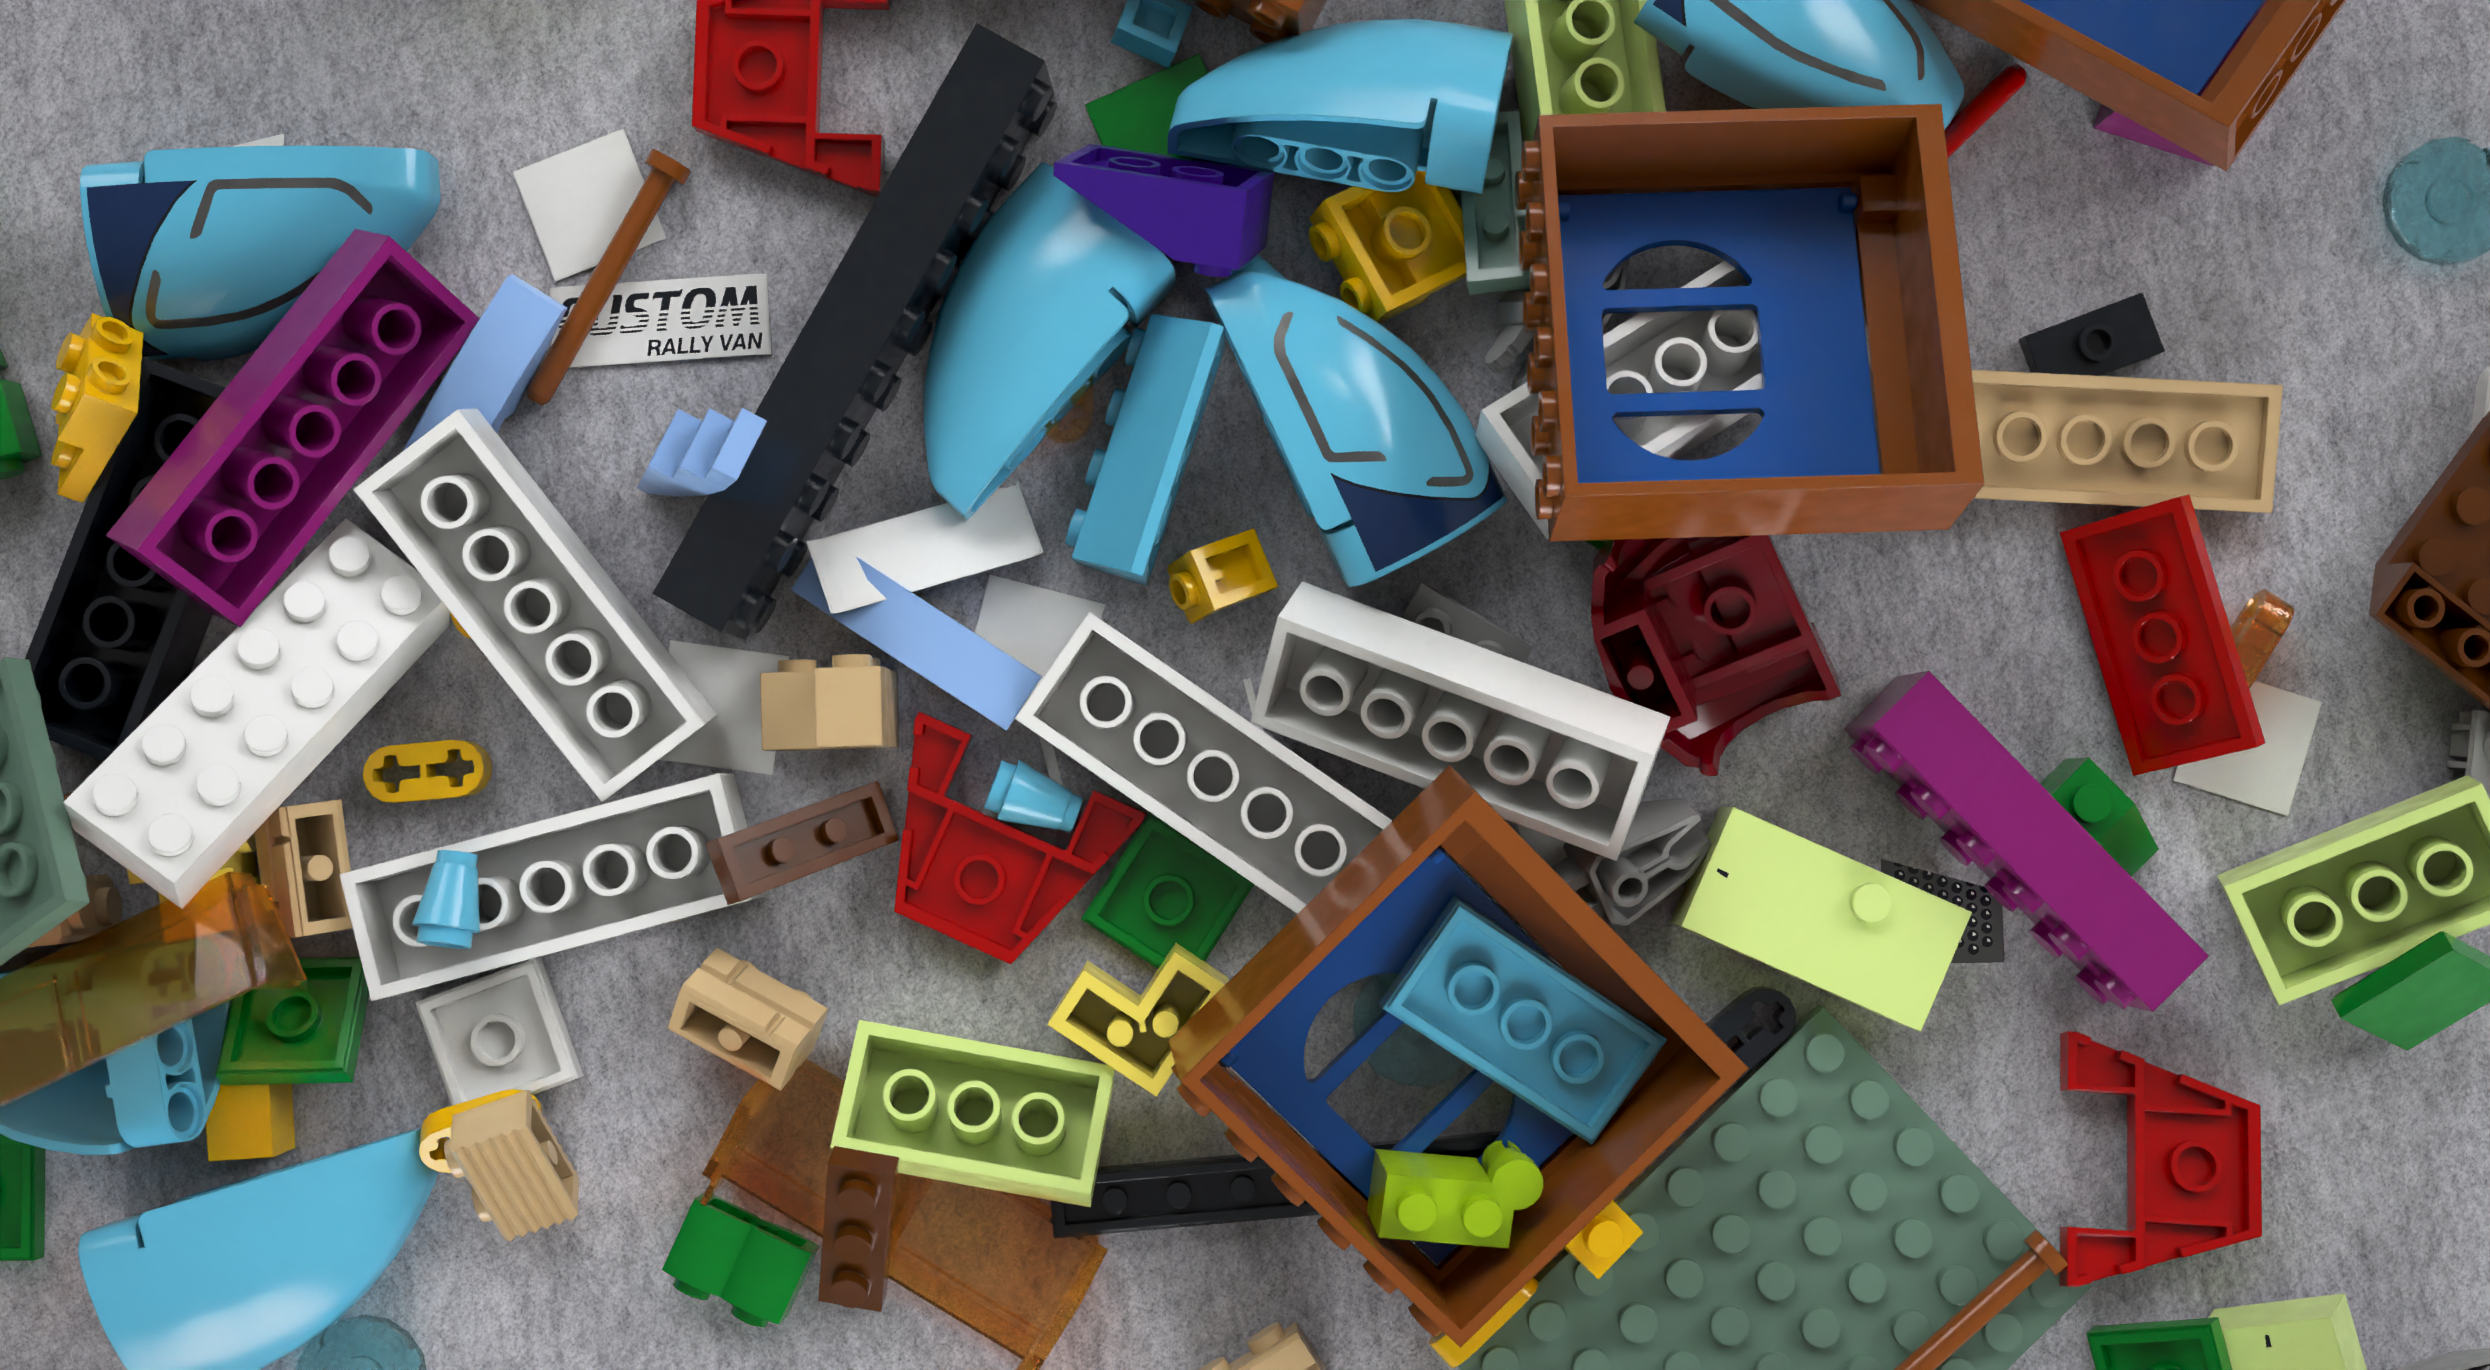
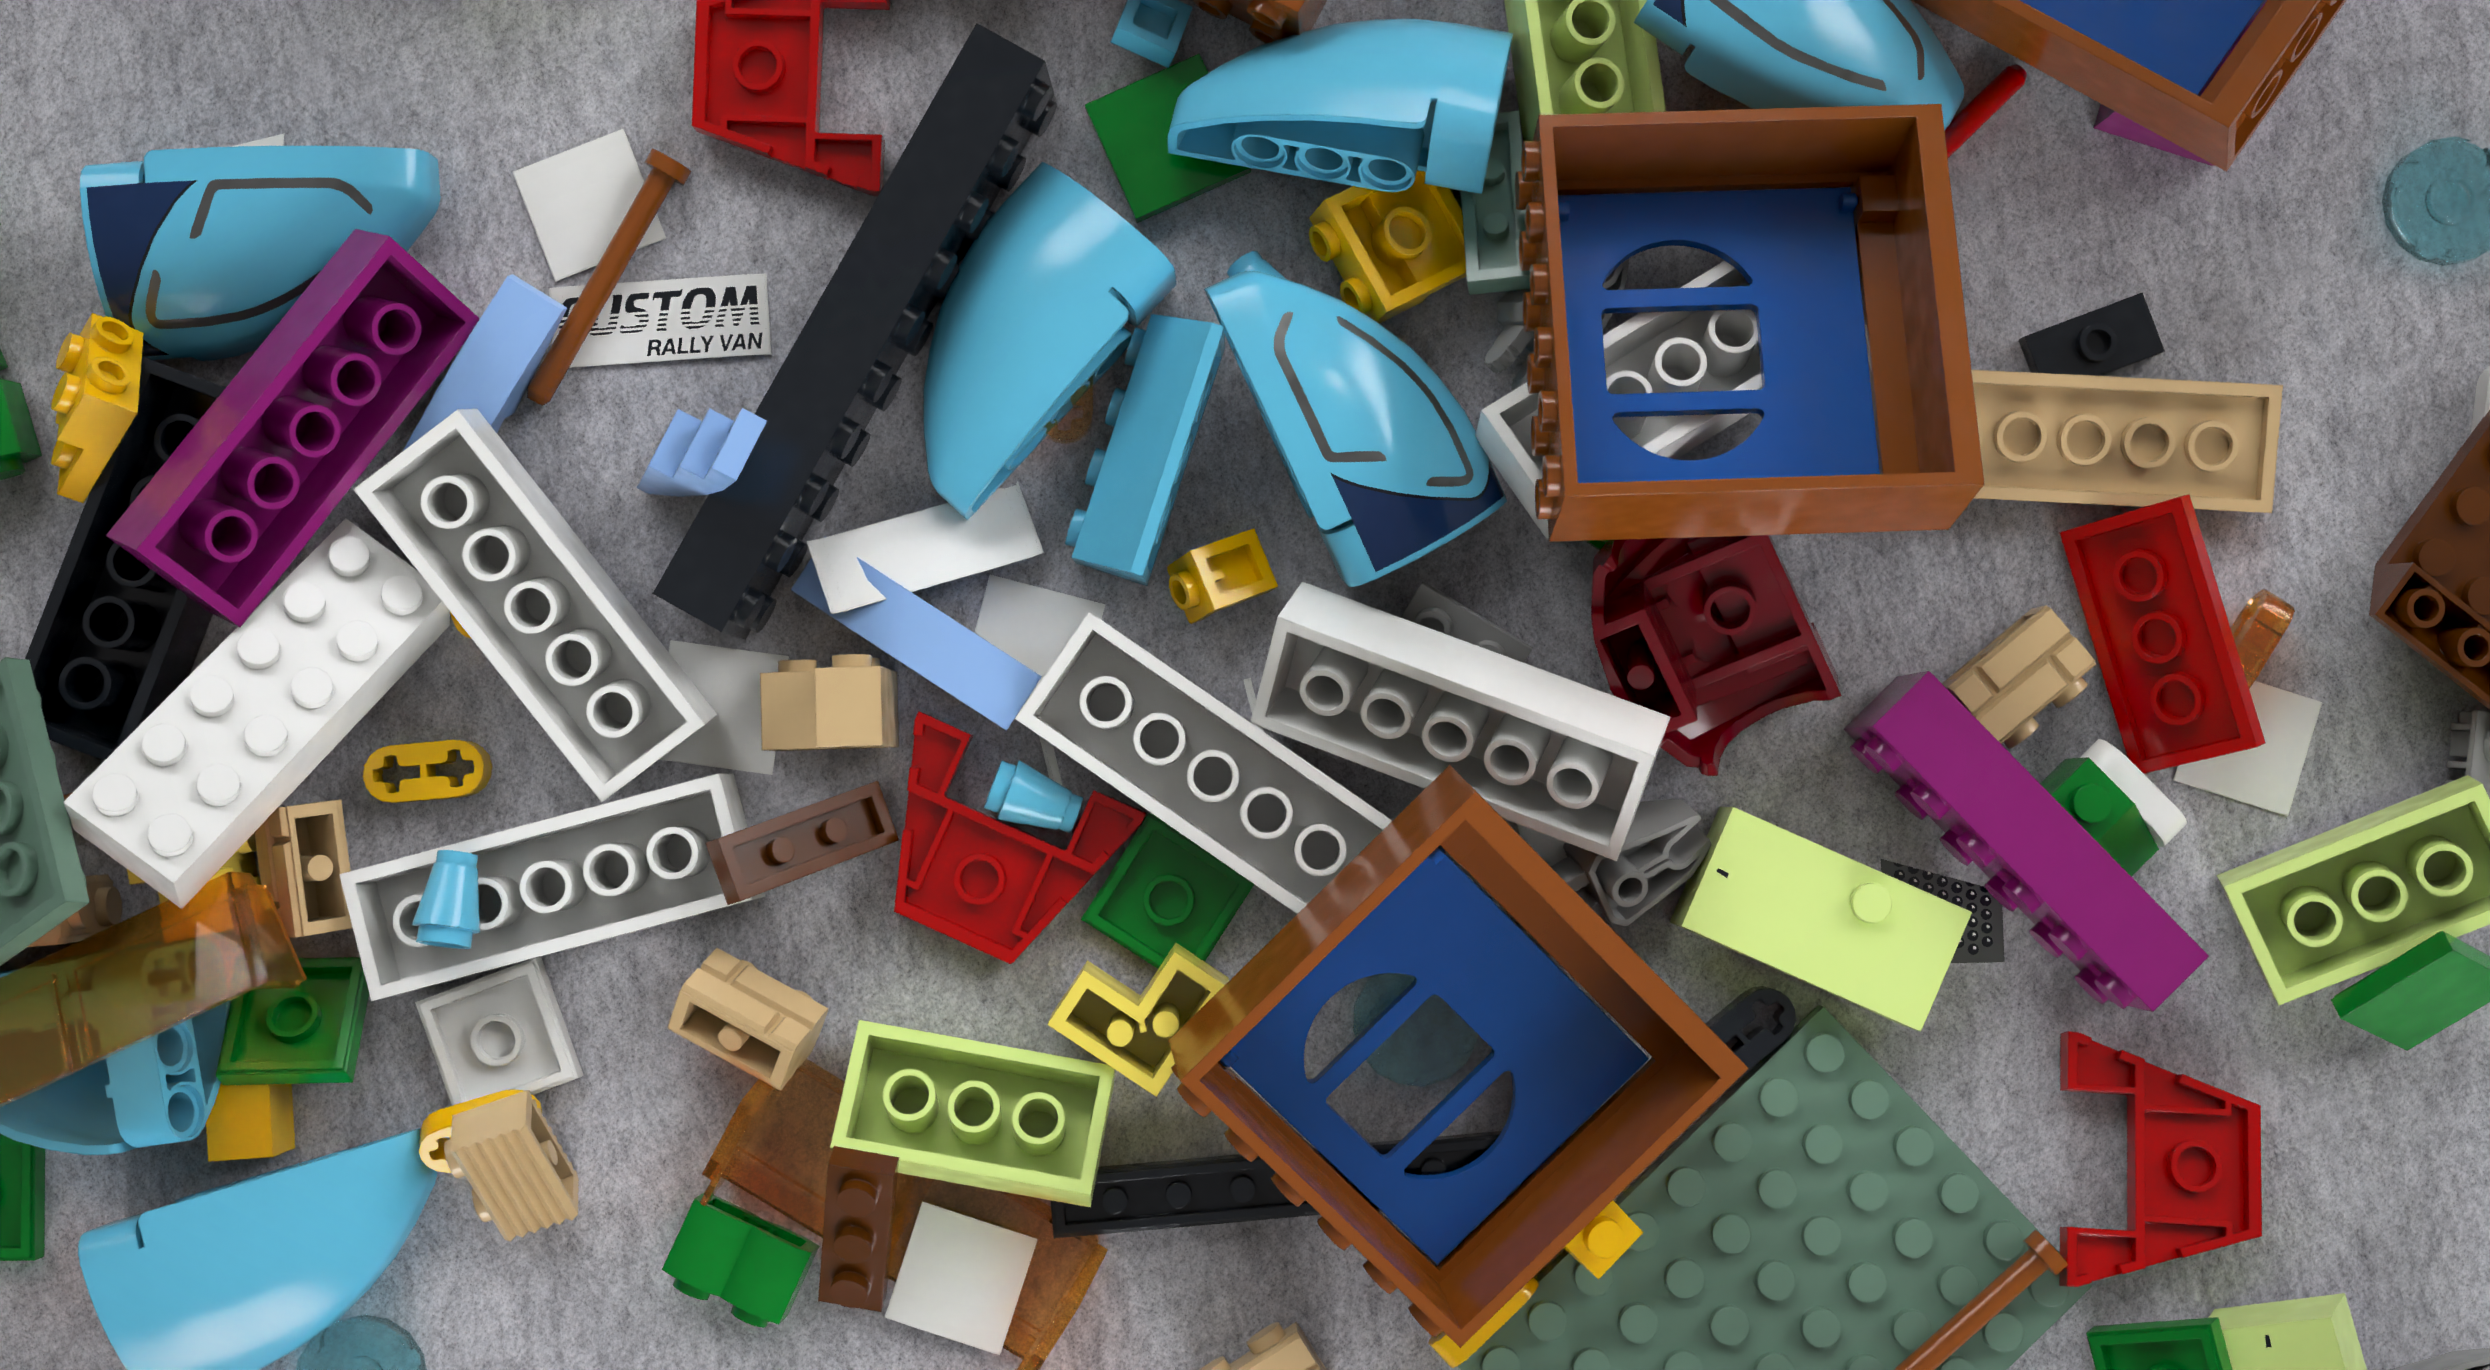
(961, 1278): none -> white sticker
(1178, 204): dark purple slope -> none
(1452, 1195): lime hinge -> none
(1522, 1020): medium azure tile -> none
(2022, 674): none -> tan brick
(2157, 811): none -> white beam

